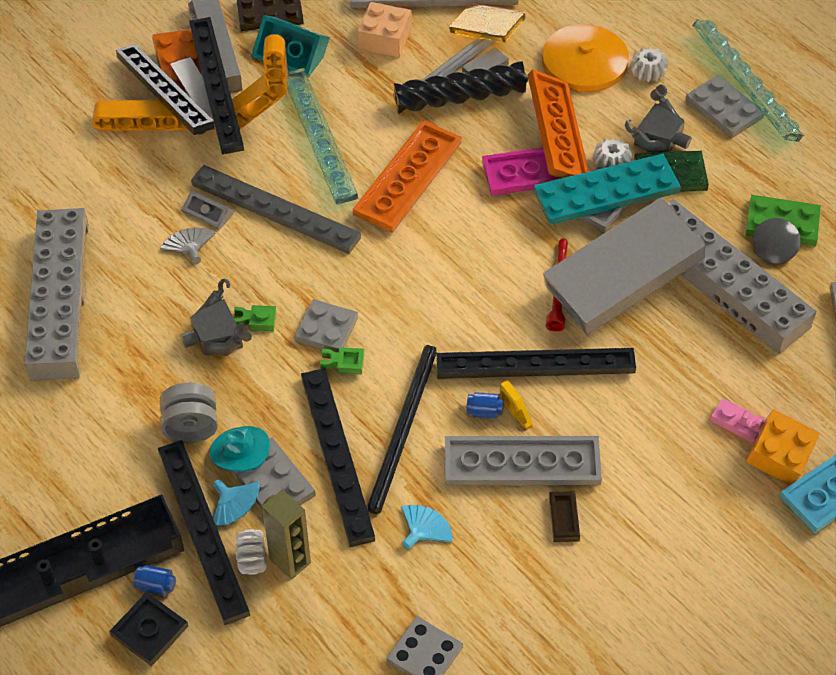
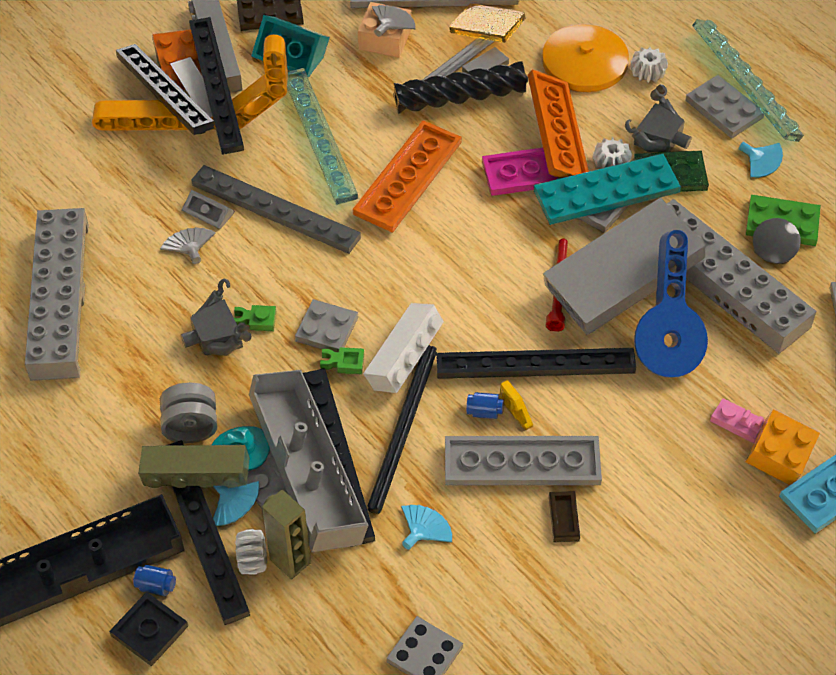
(194, 466): none -> olive brick
(307, 460): none -> light grey piece
(392, 18): none -> light grey hand
(403, 347): none -> white brick
(671, 317): none -> blue beam
(763, 159): none -> medium azure hand

